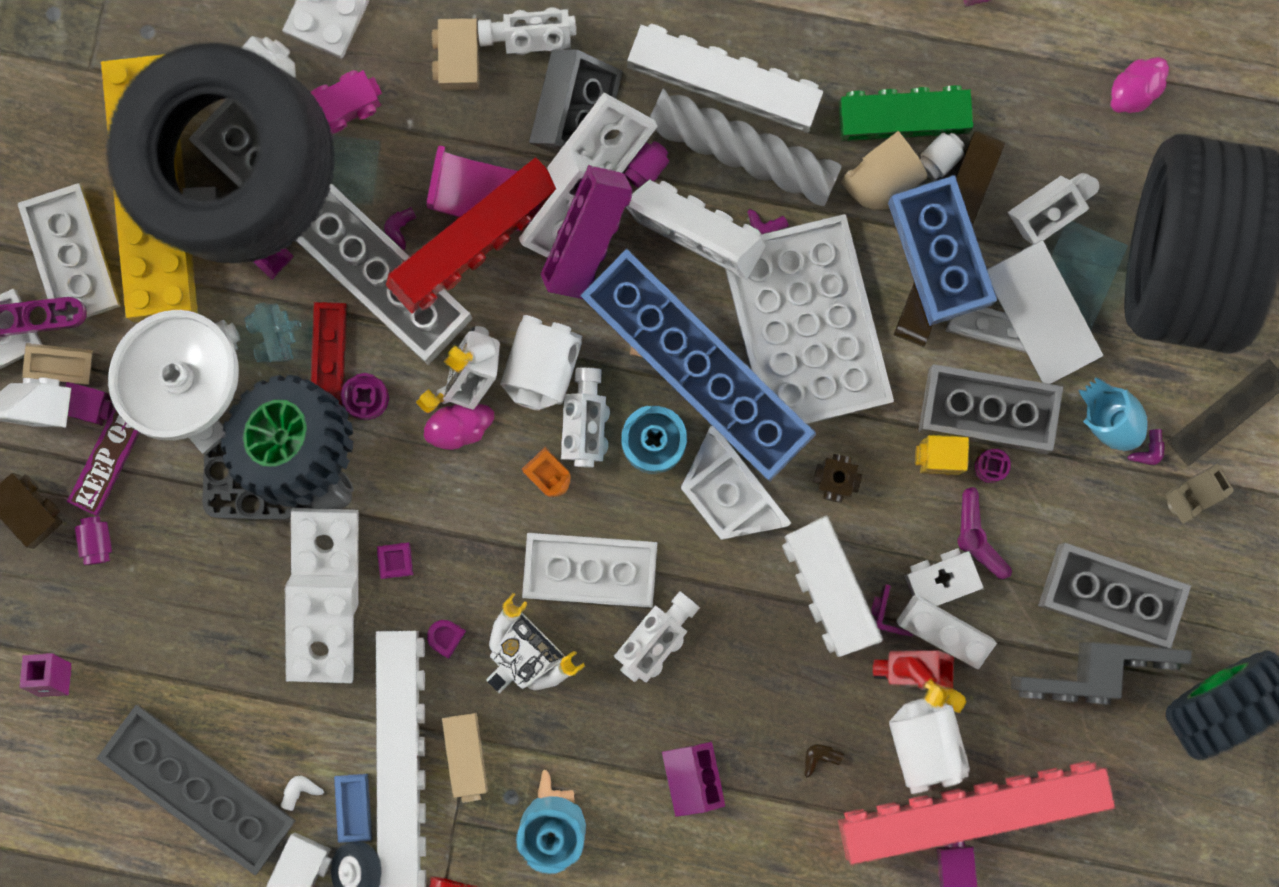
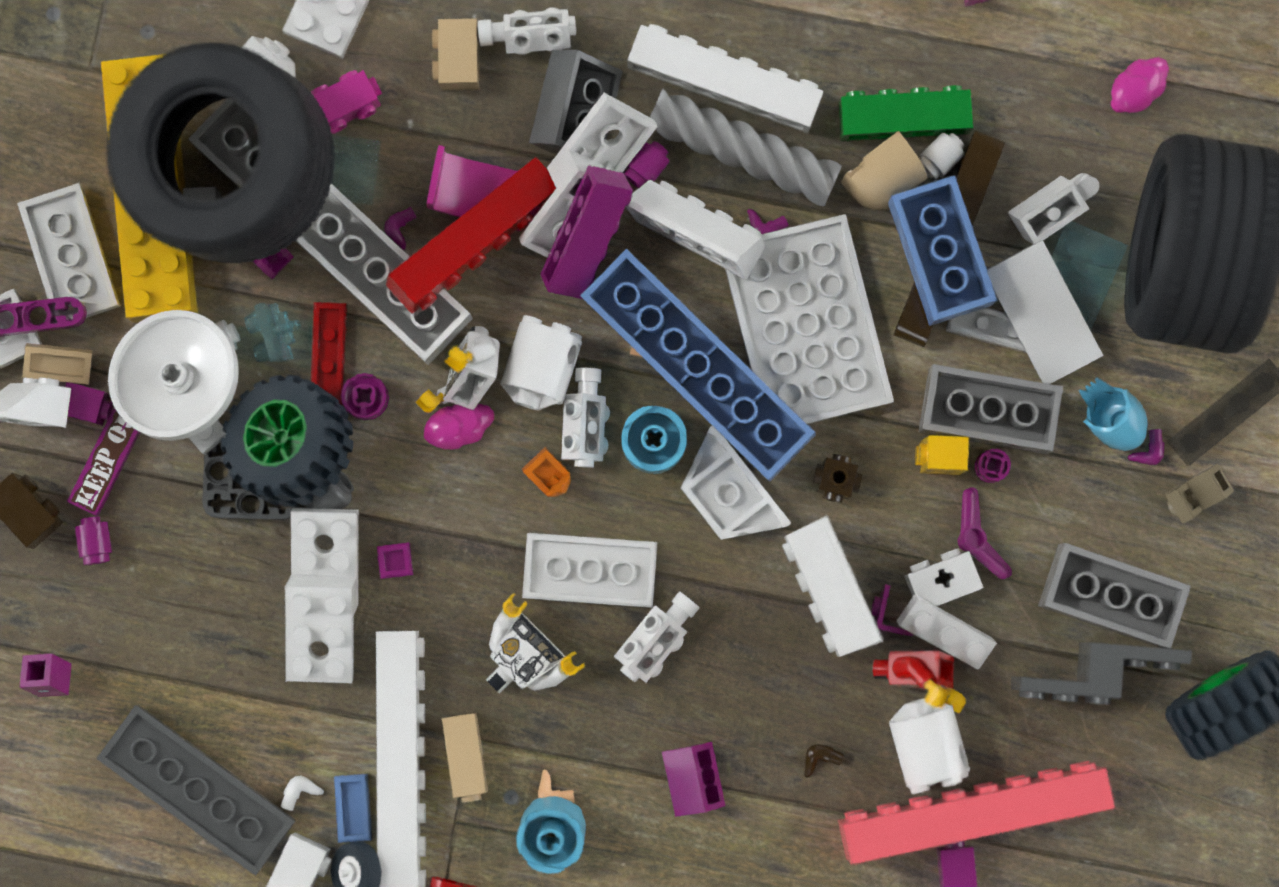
(445, 637): magenta tile -> none

